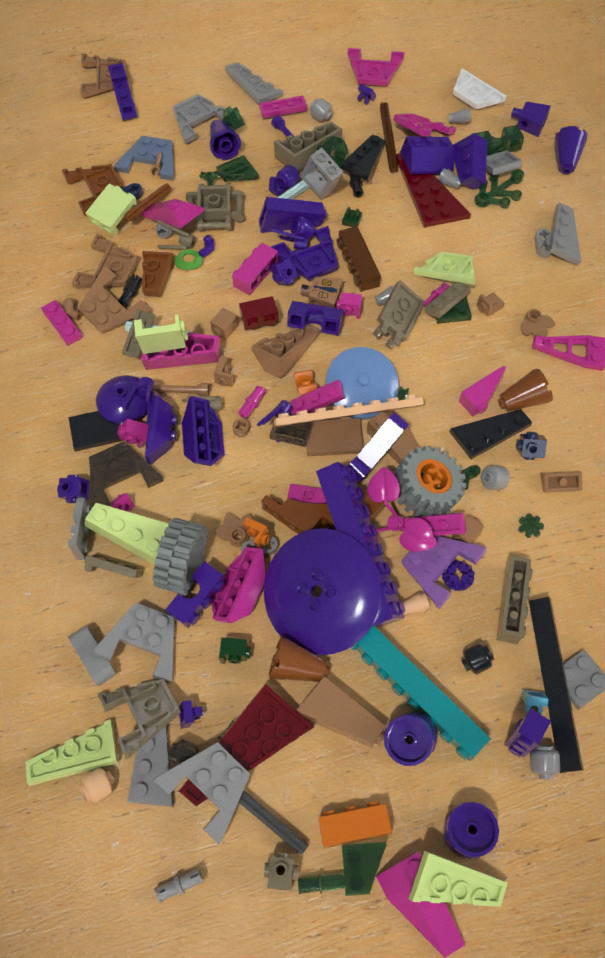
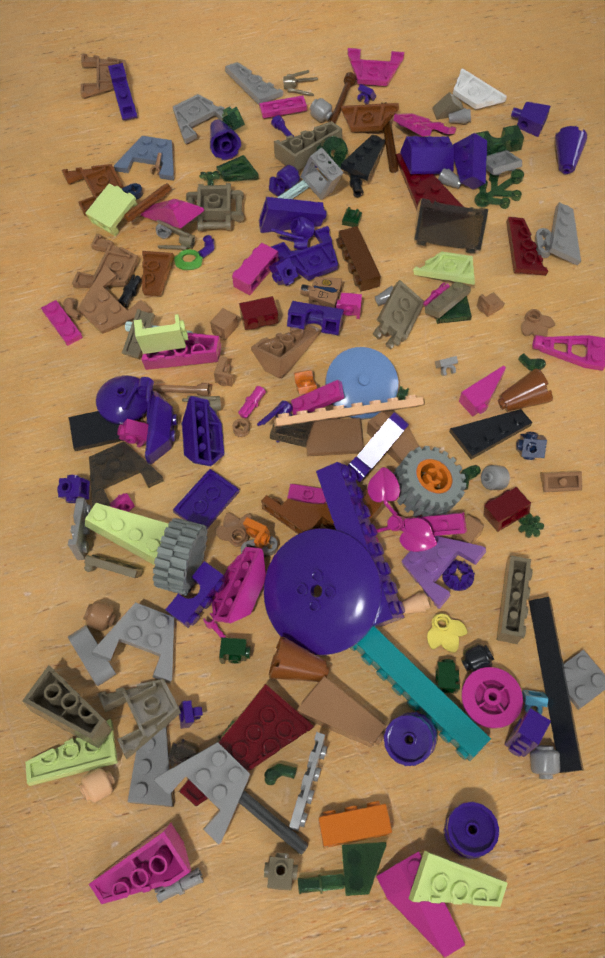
(63, 706): none -> dark tan wedge
(99, 616): none -> medium nougat head
(152, 864): none -> dark pink wedge
(206, 499): none -> dark purple tile
(213, 625): none -> dark pink hand
(277, 771): none -> clear green arm
(290, 82): none -> dark tan plant
(306, 795): none -> light grey wing
(349, 81): none -> reddish brown piece
(369, 116): none -> dark orange wing
(445, 636): none -> light yellow plate
(447, 105): none -> dark tan slope
(447, 363): none -> light grey tile
(447, 676): none -> dark green brick
(450, 225): none -> clear smoke windscreen
(501, 688): none -> dark pink piece
(506, 509): none -> dark red brick
(523, 249): none -> dark red wing
(532, 364): none -> clear green arm

